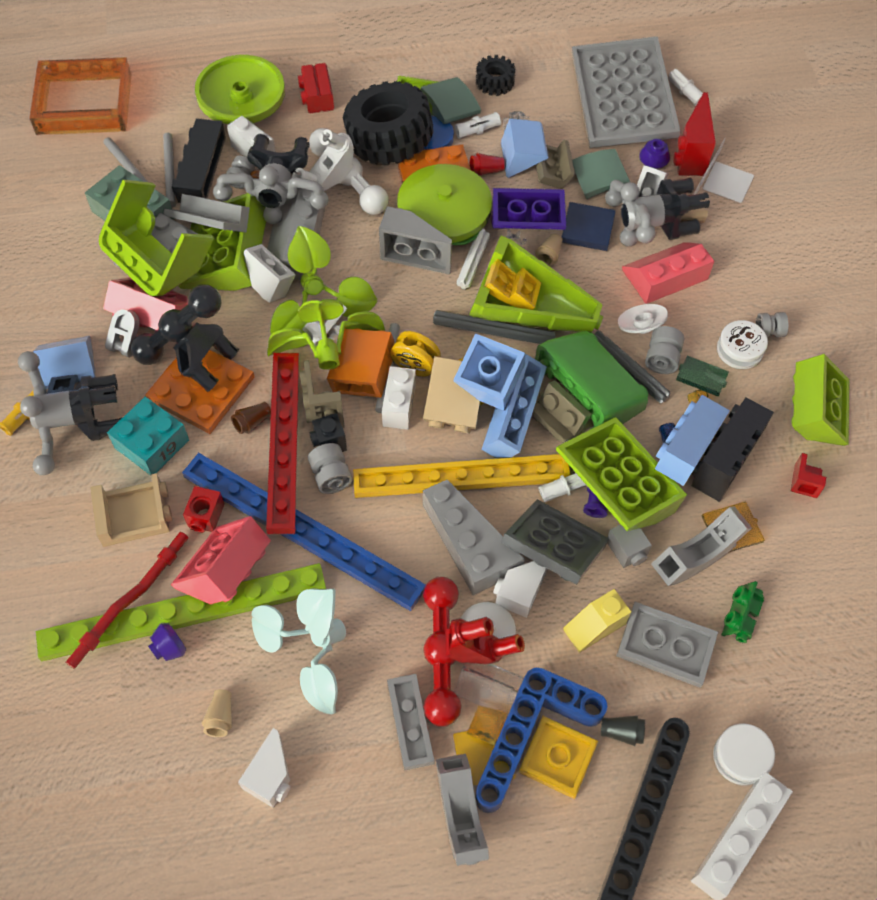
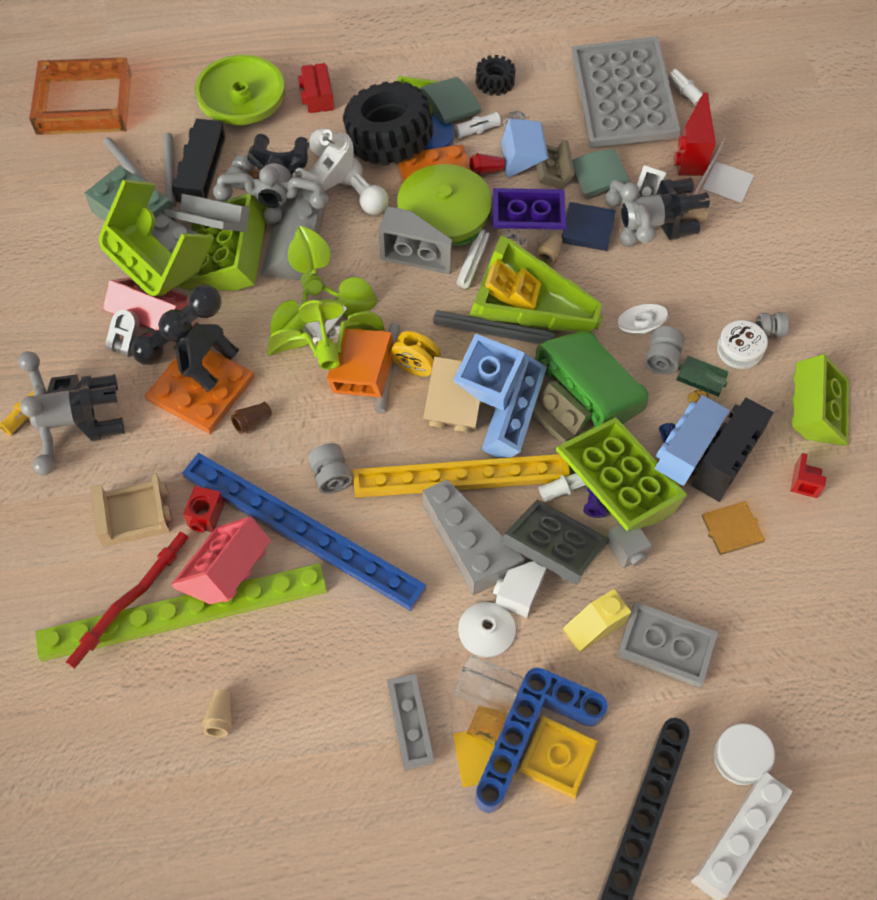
(66, 359): light blue slope -> none
(148, 436): teal brick -> none
(166, 643): dark purple cone -> none
(242, 135): white brick -> none
(267, 273): white slope -> none
(268, 772): white slope -> none
(283, 445): red plate -> none
(316, 611): light aqua plant -> none
(321, 404): dark tan bracket -> none
(328, 430): black brick -> none
(399, 397): white brick -> none
(458, 642): red connector -> none
(461, 810): light grey arch -> none
(624, 729): pearl dark grey cone -> none
(641, 376): dark grey axle -> none
(655, 154): dark purple cone -> none
(669, 270): coral slope -> none
(703, 550): light grey arch -> none
(746, 601): green hinge -> none

